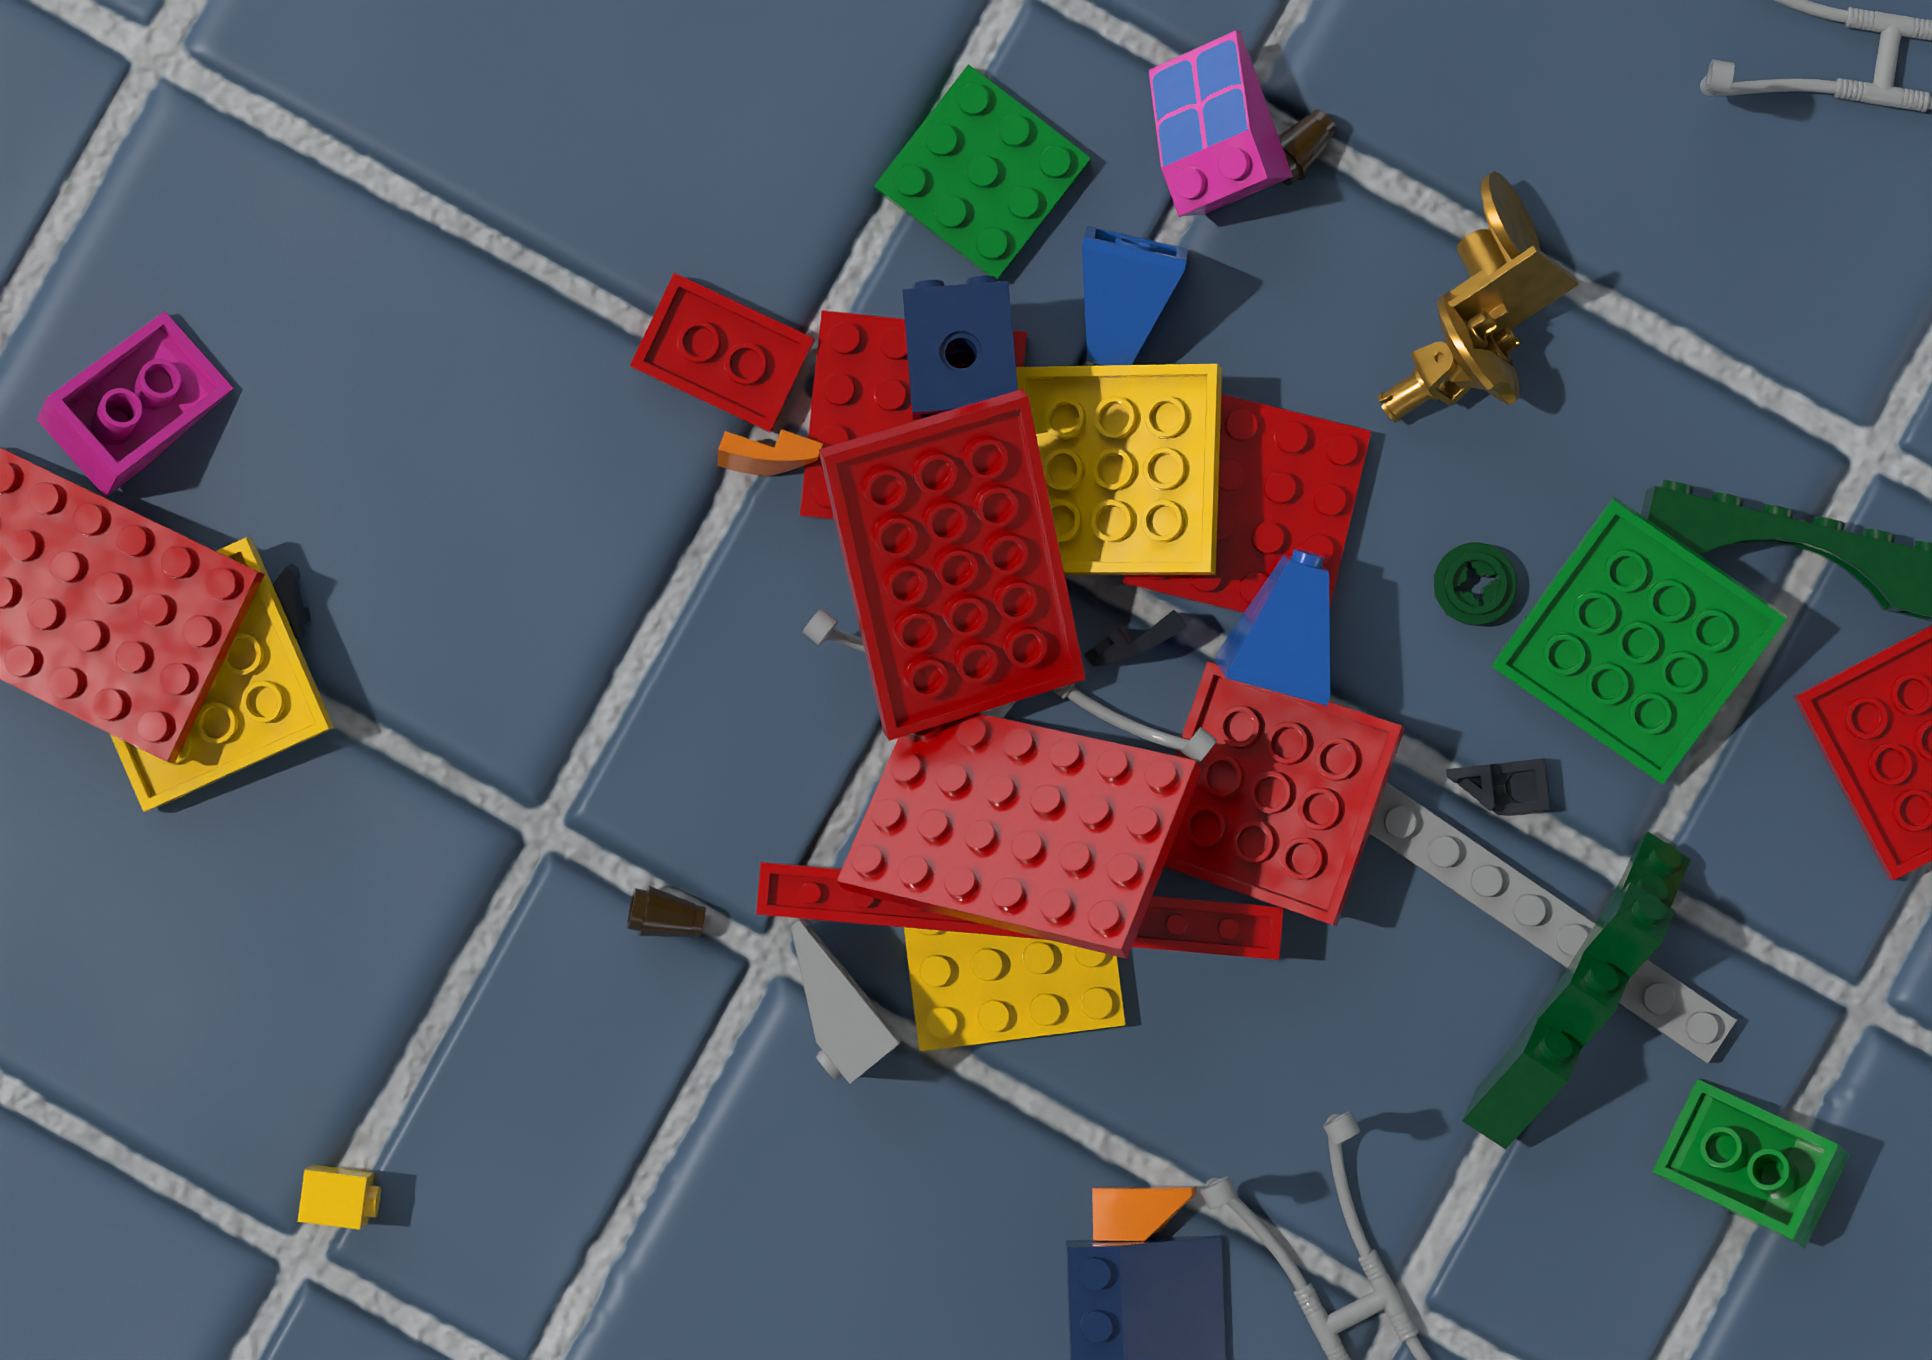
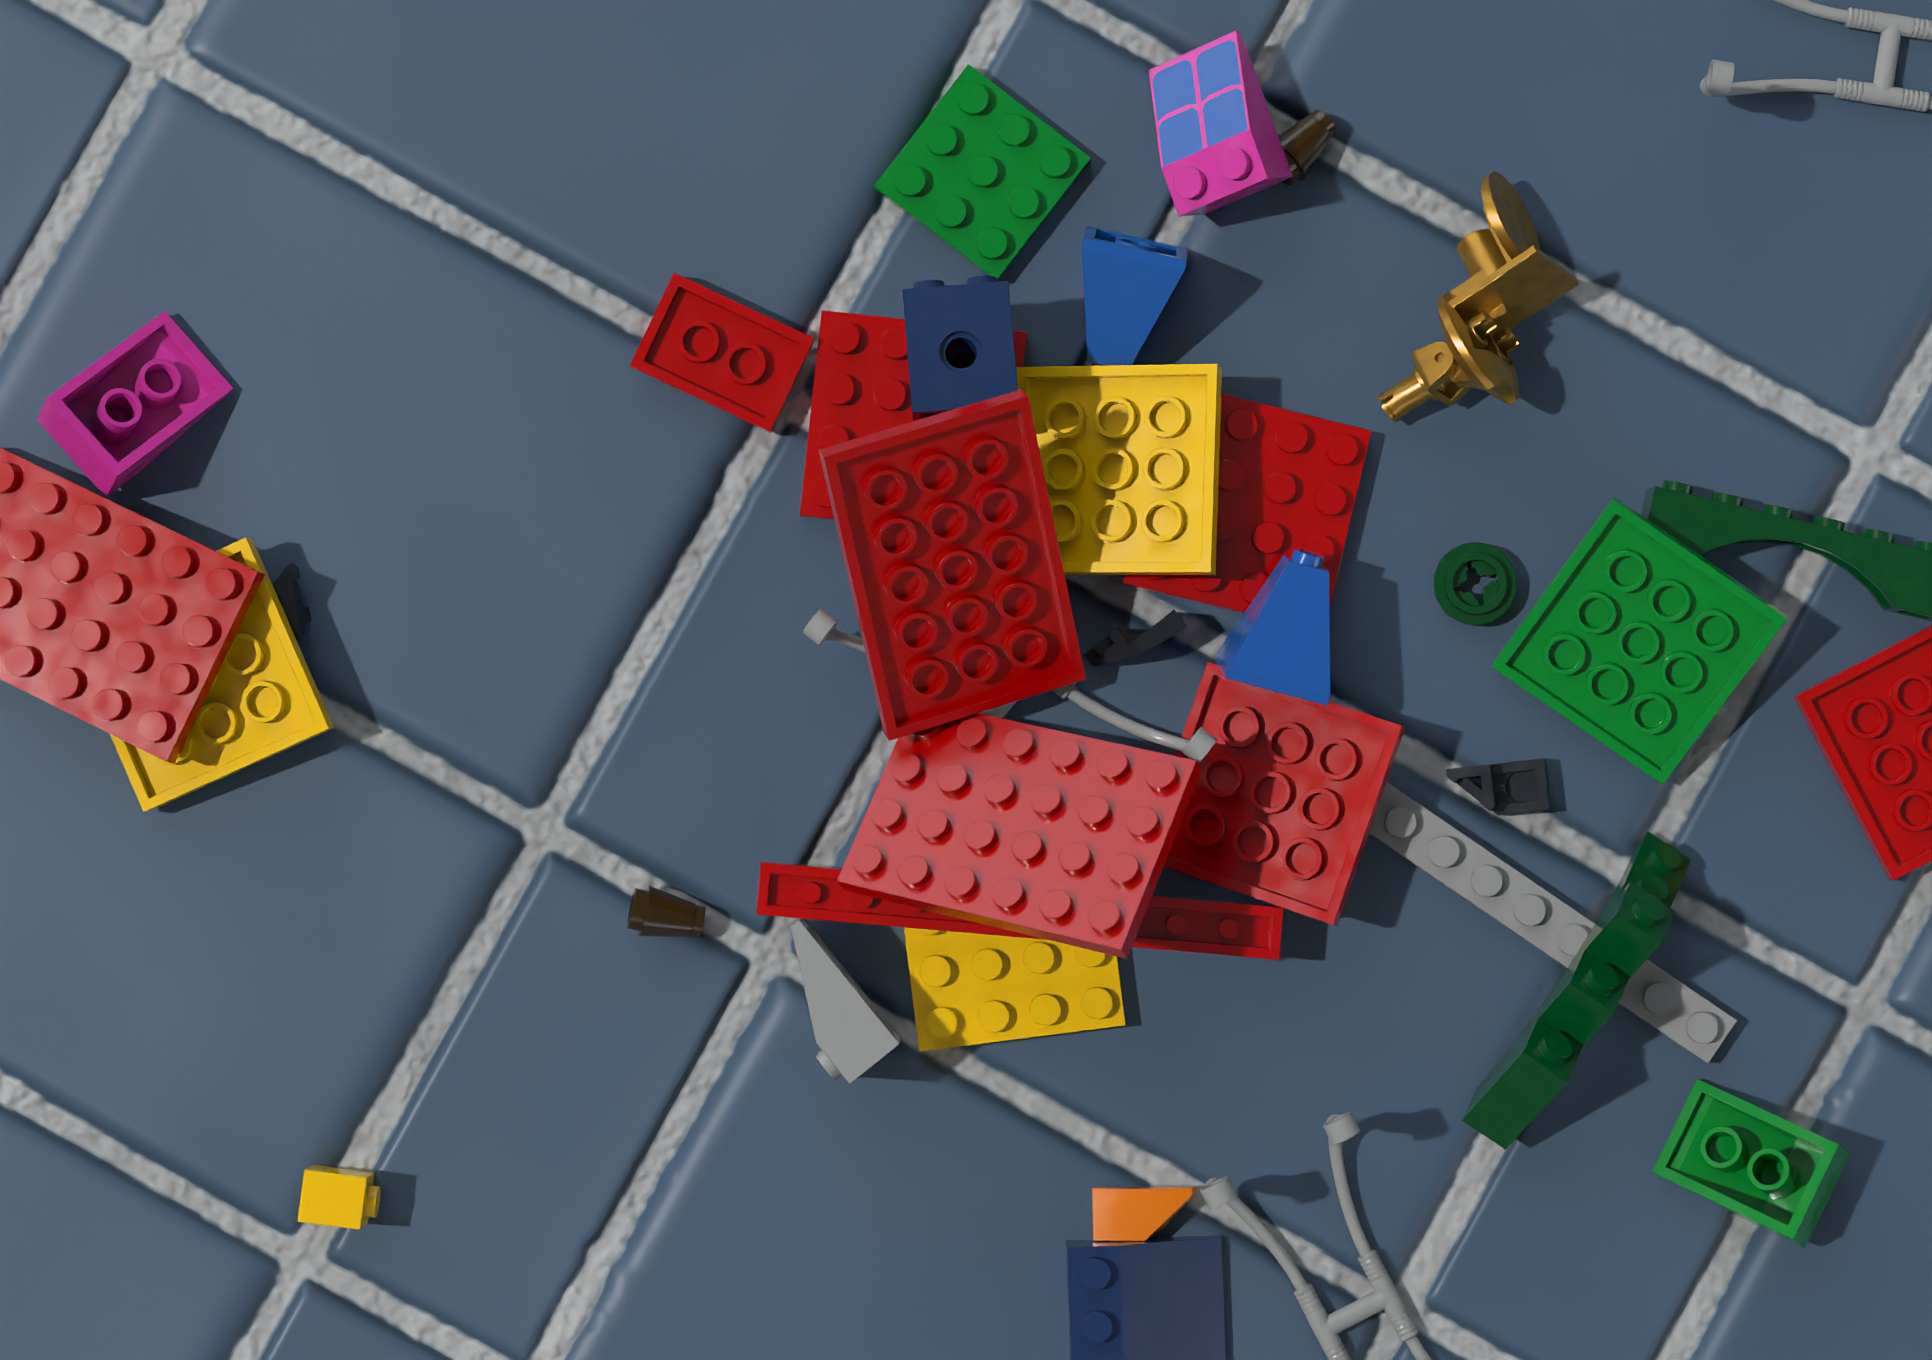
(760, 459): orange slope -> none

